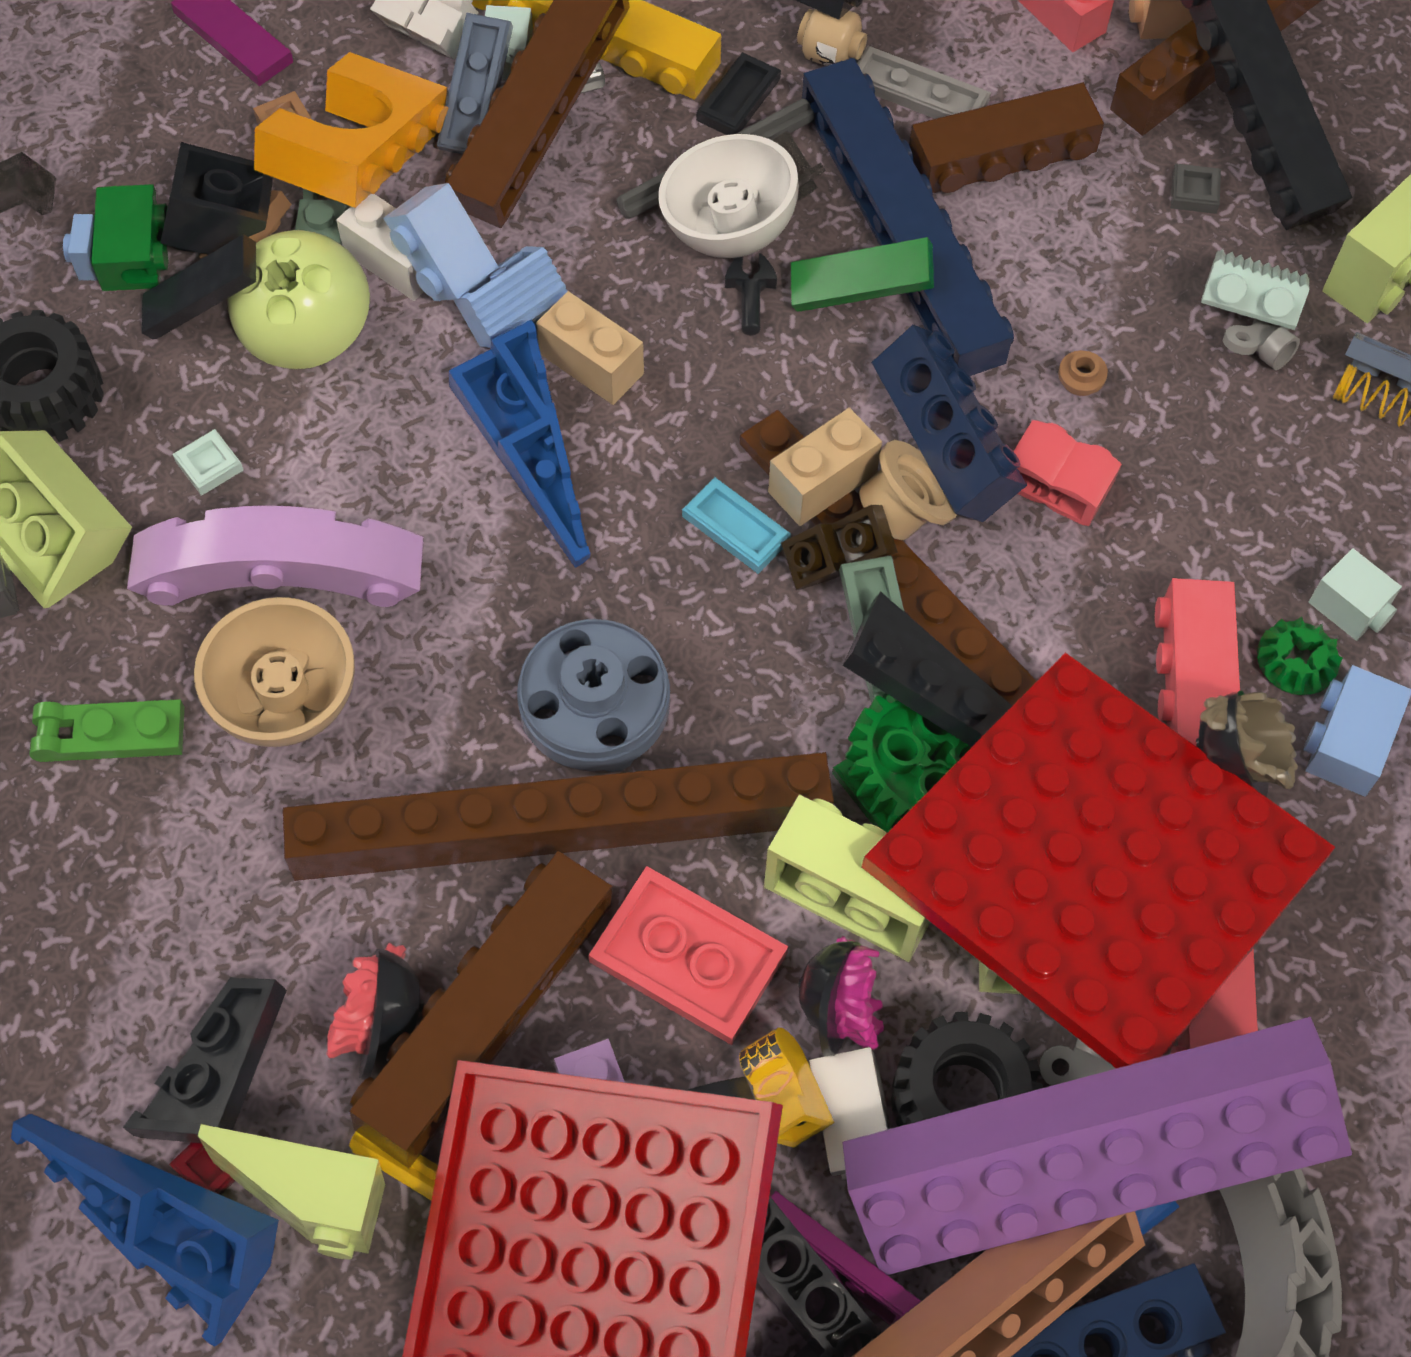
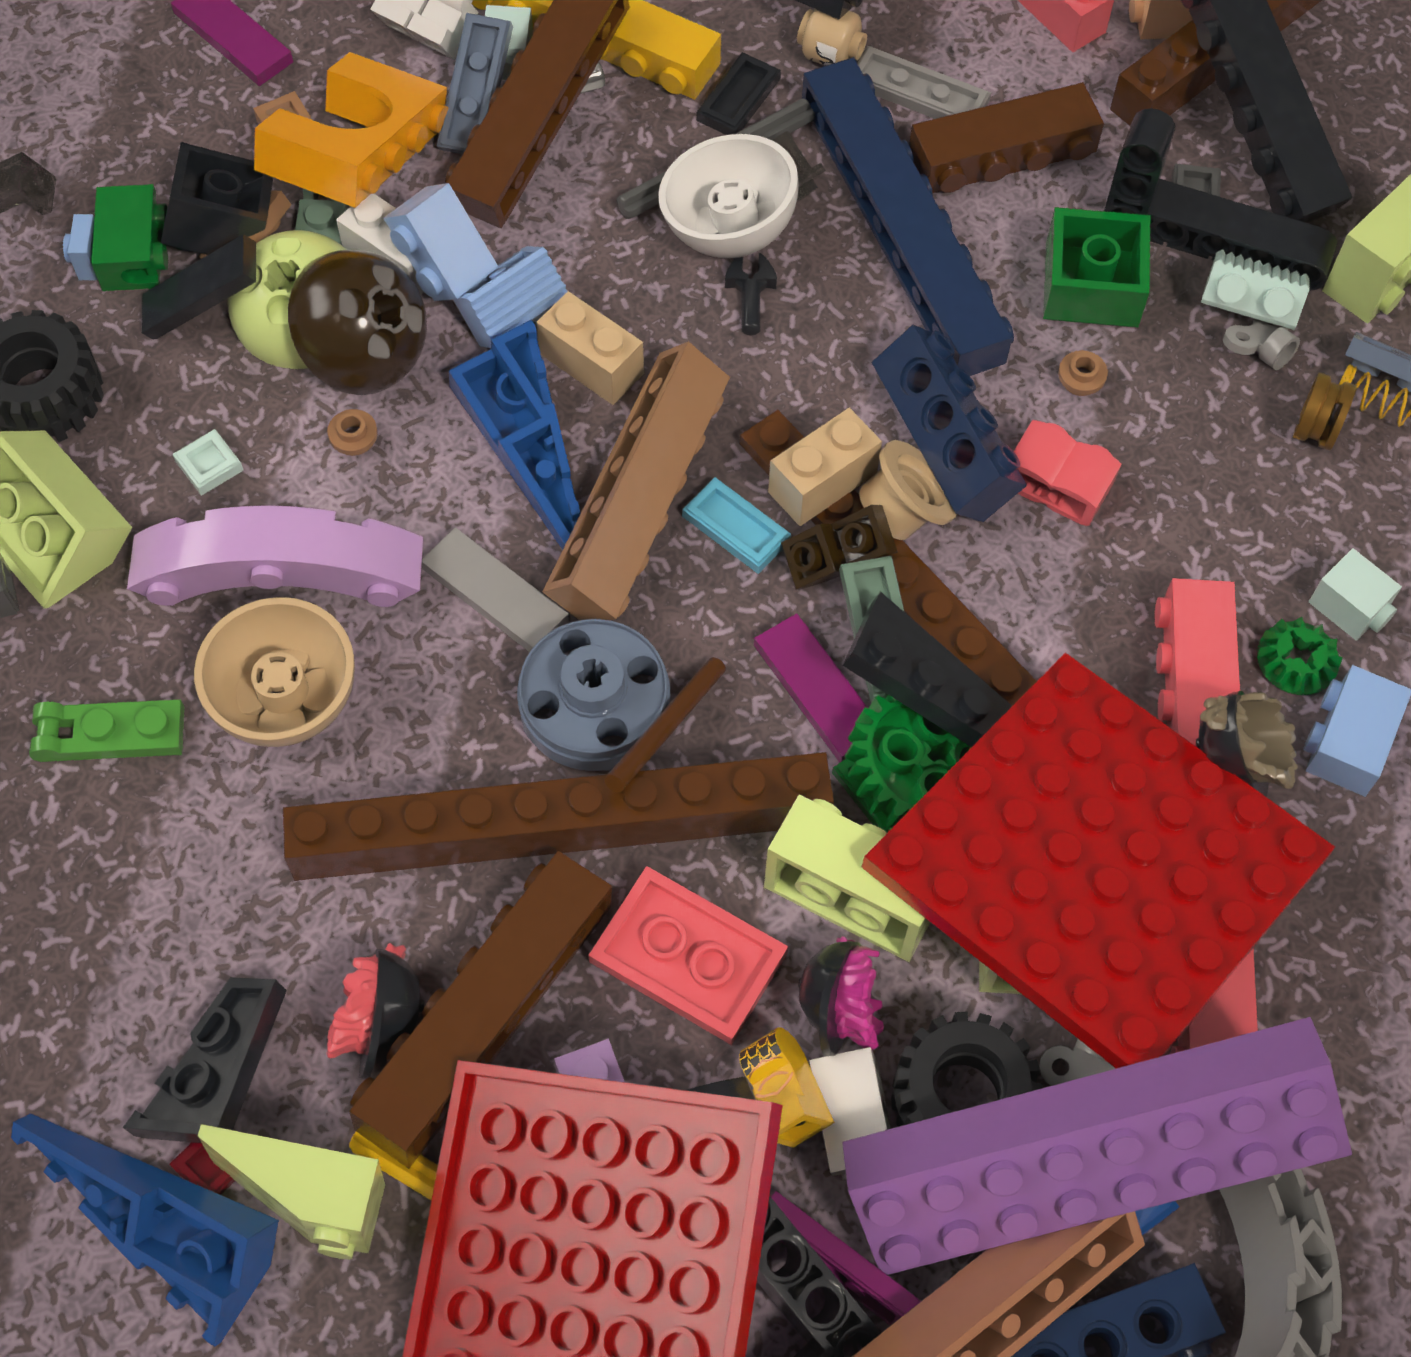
(336, 319): none -> dark brown piece
(356, 442): none -> medium nougat plate
(493, 589): none -> light grey tile
(637, 485): none -> medium nougat brick
(664, 725): none -> reddish brown bar
(812, 681): none -> magenta tile
(862, 274): green tile -> none
(1097, 267): none -> green brick
(1205, 222): none -> black beam
(1319, 409): none -> pearl gold wheel

